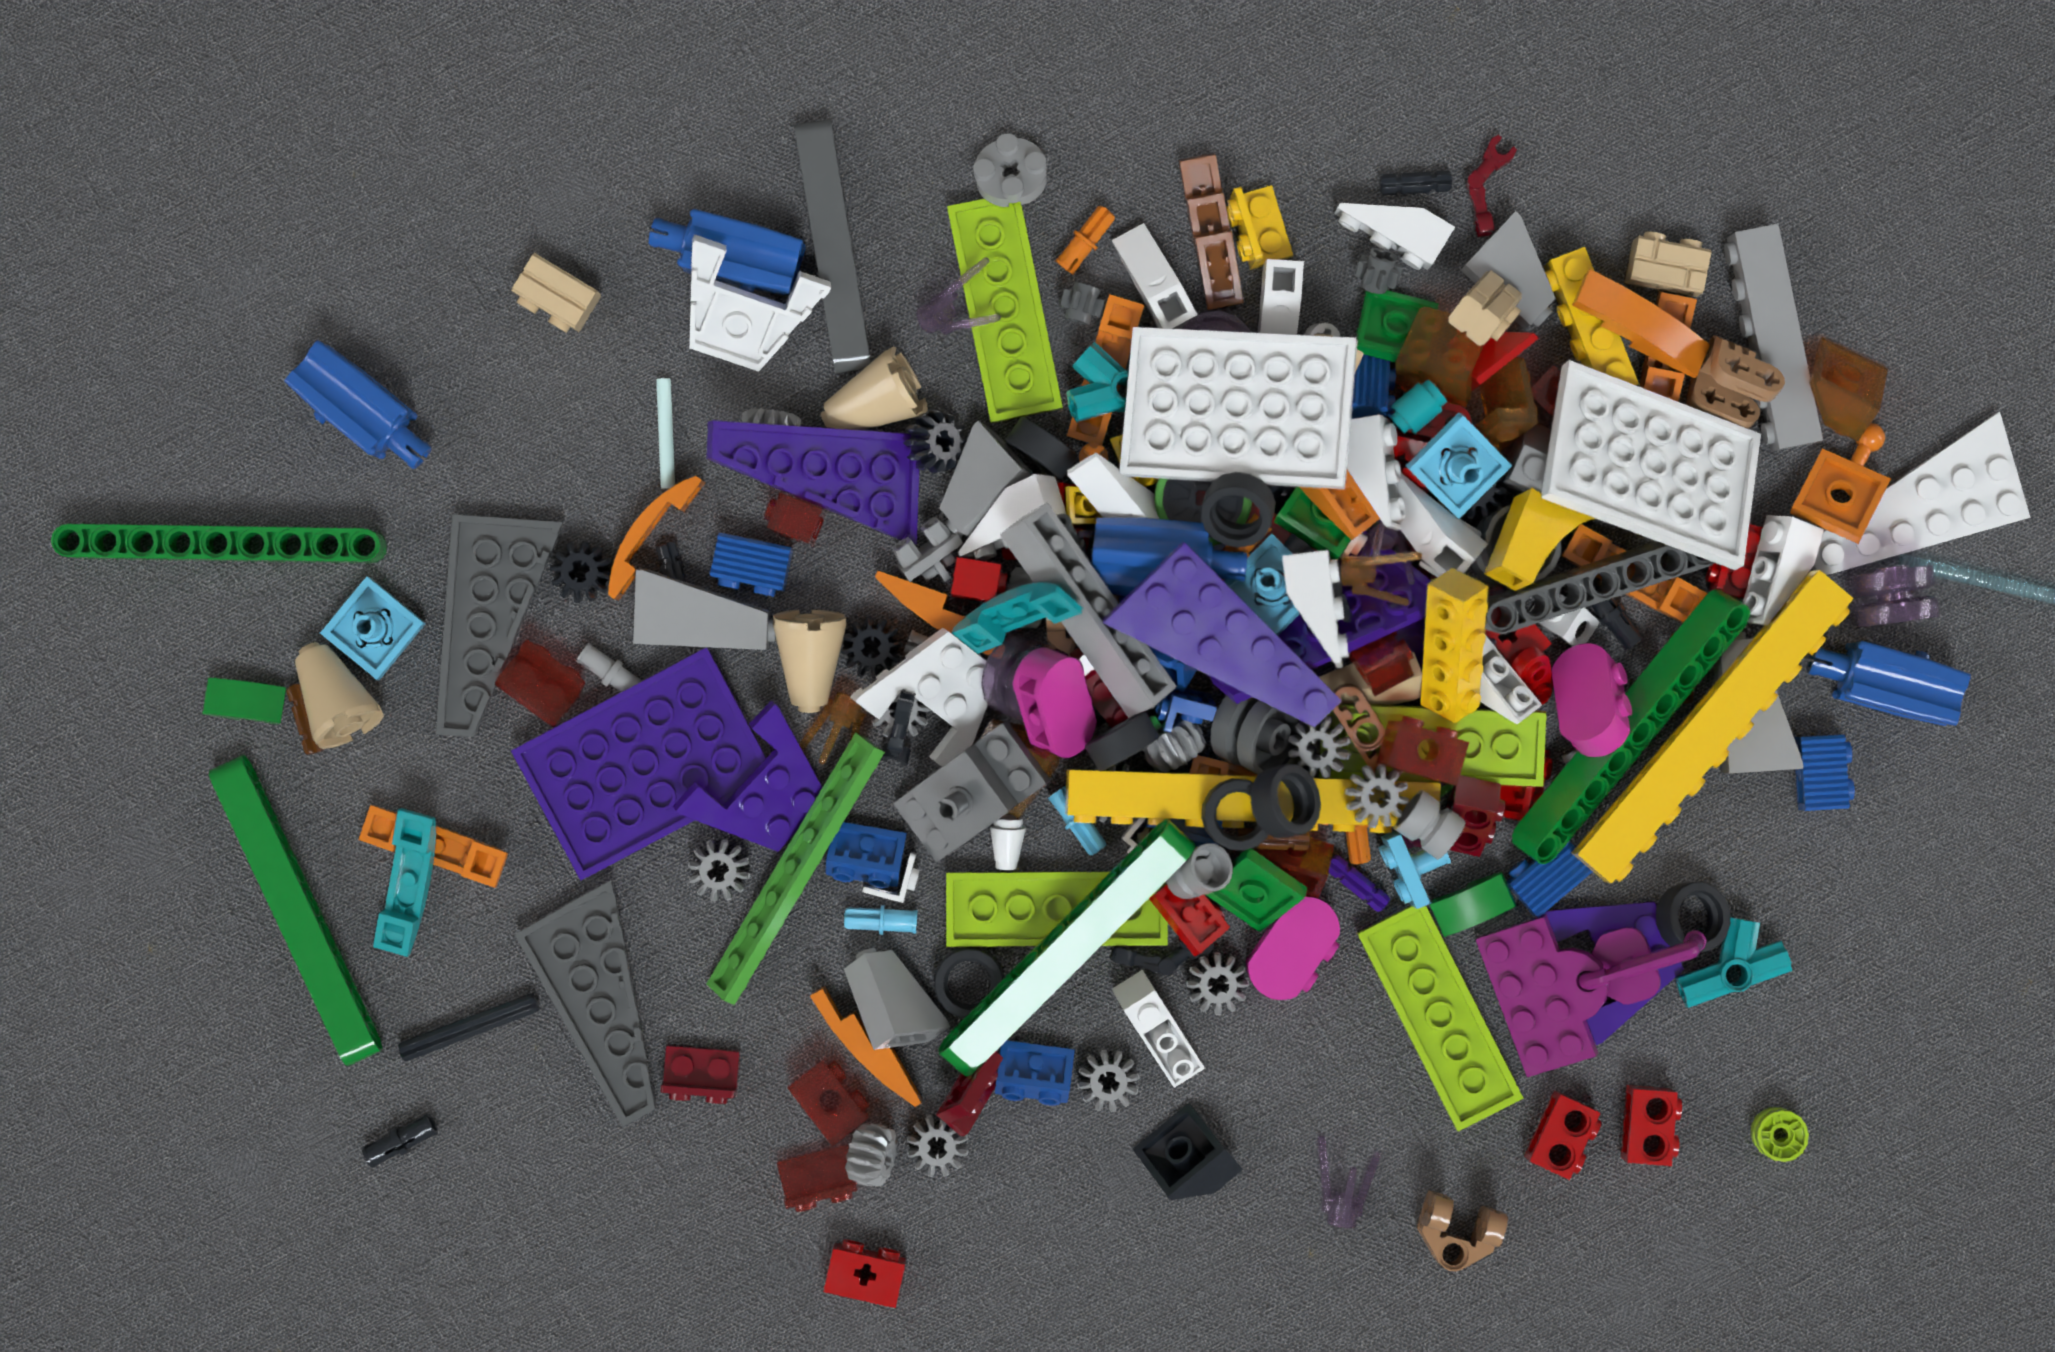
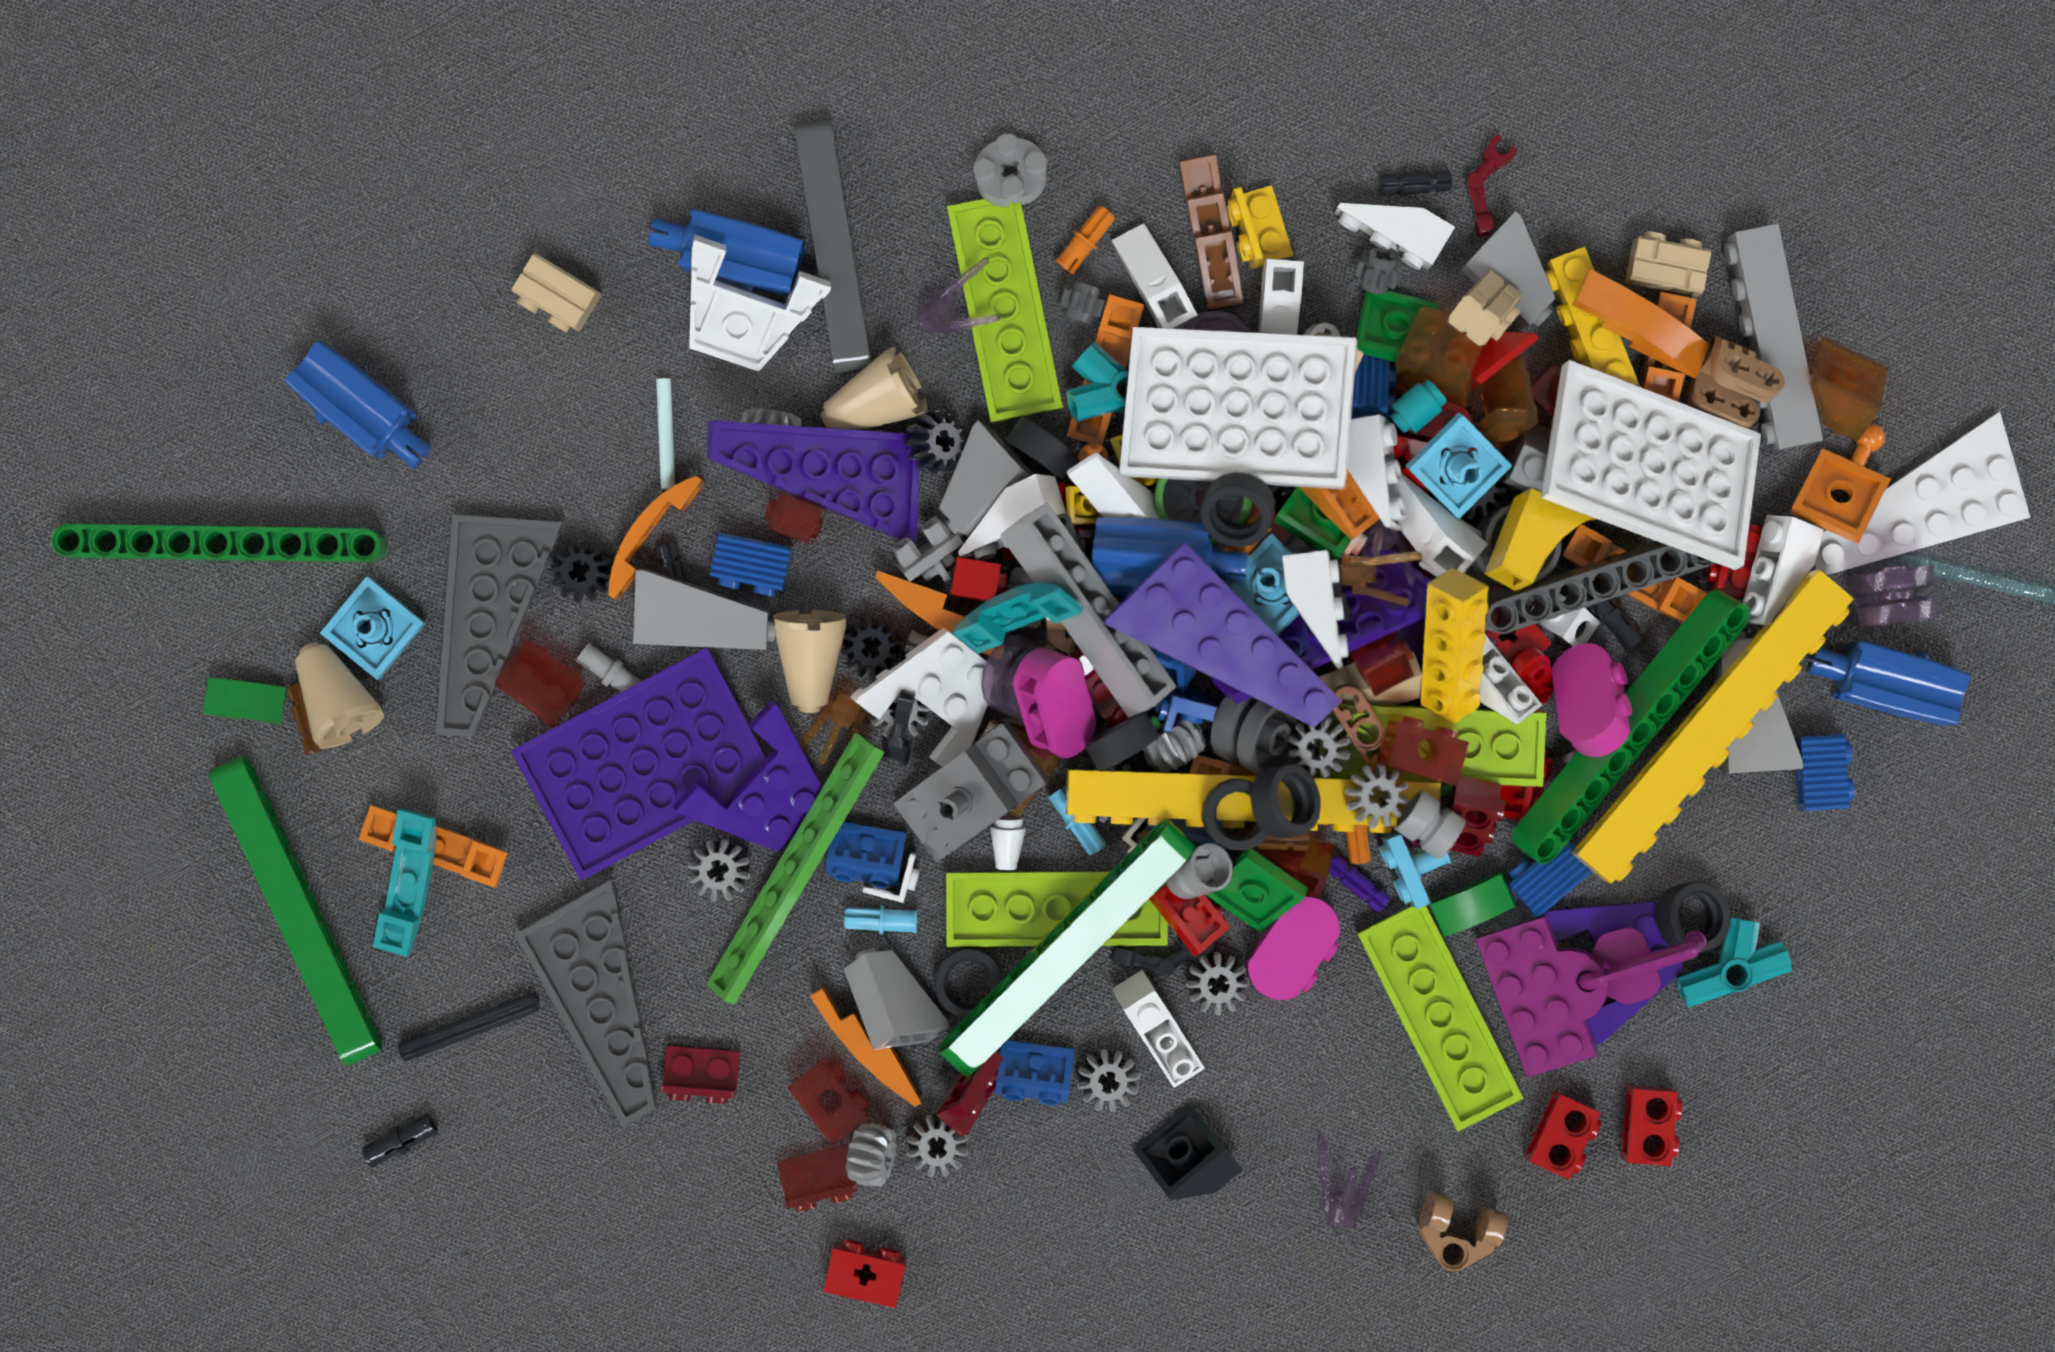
(1783, 1148): lime wheel -> none

